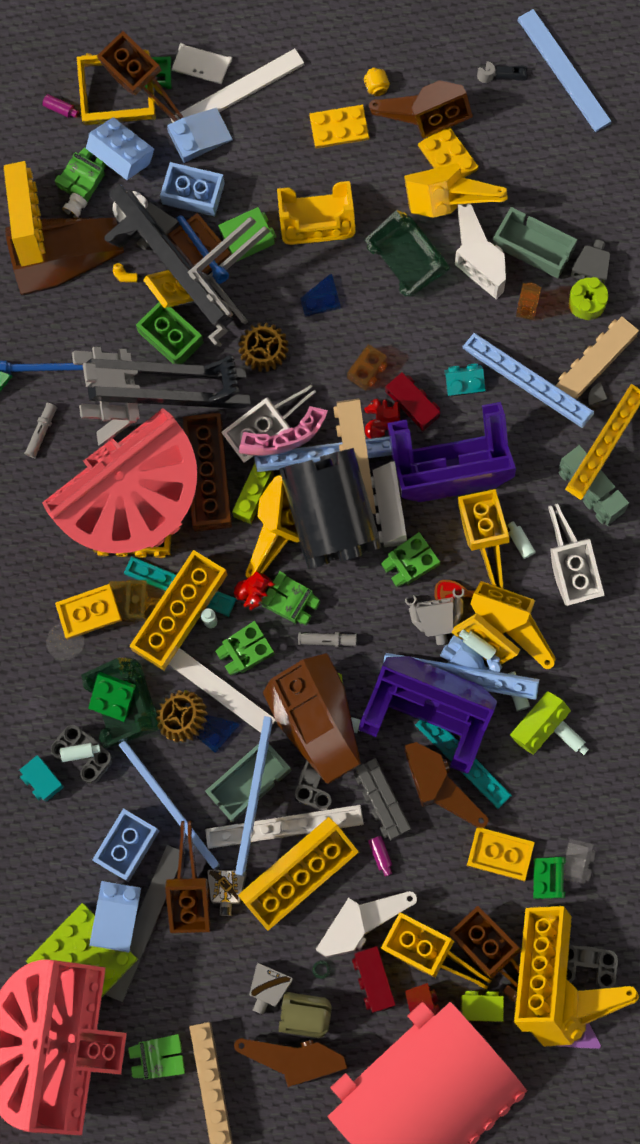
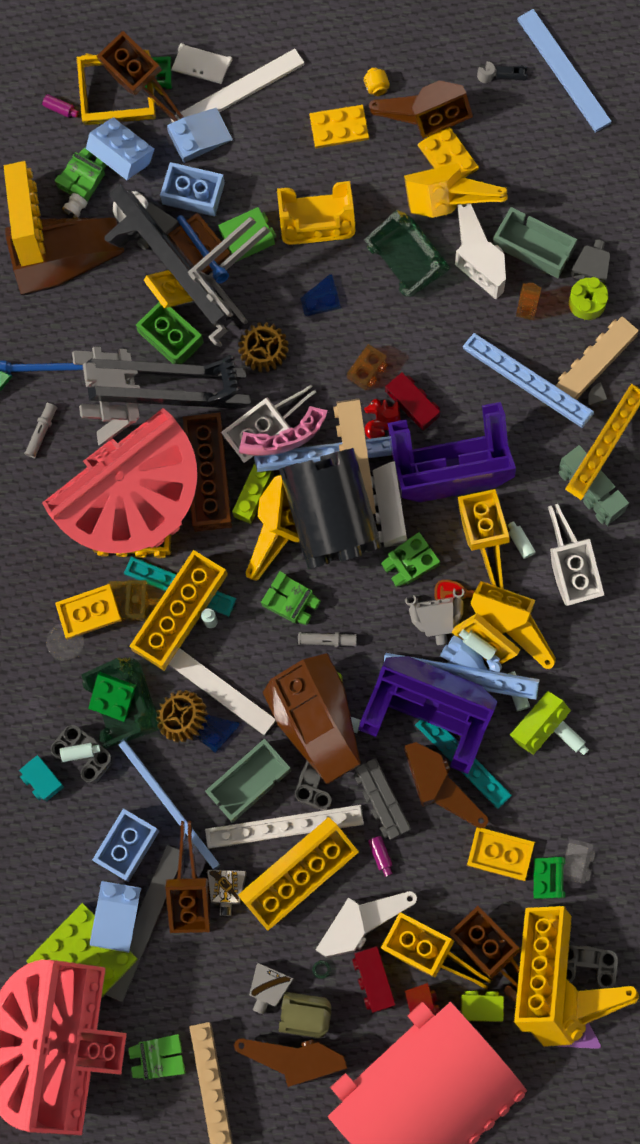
(122, 275): yellow arm -> none
(246, 648): bright green hips -> none
(253, 589): red animal -> none
(254, 796): light blue tile -> none
(464, 380): teal bracket -> none

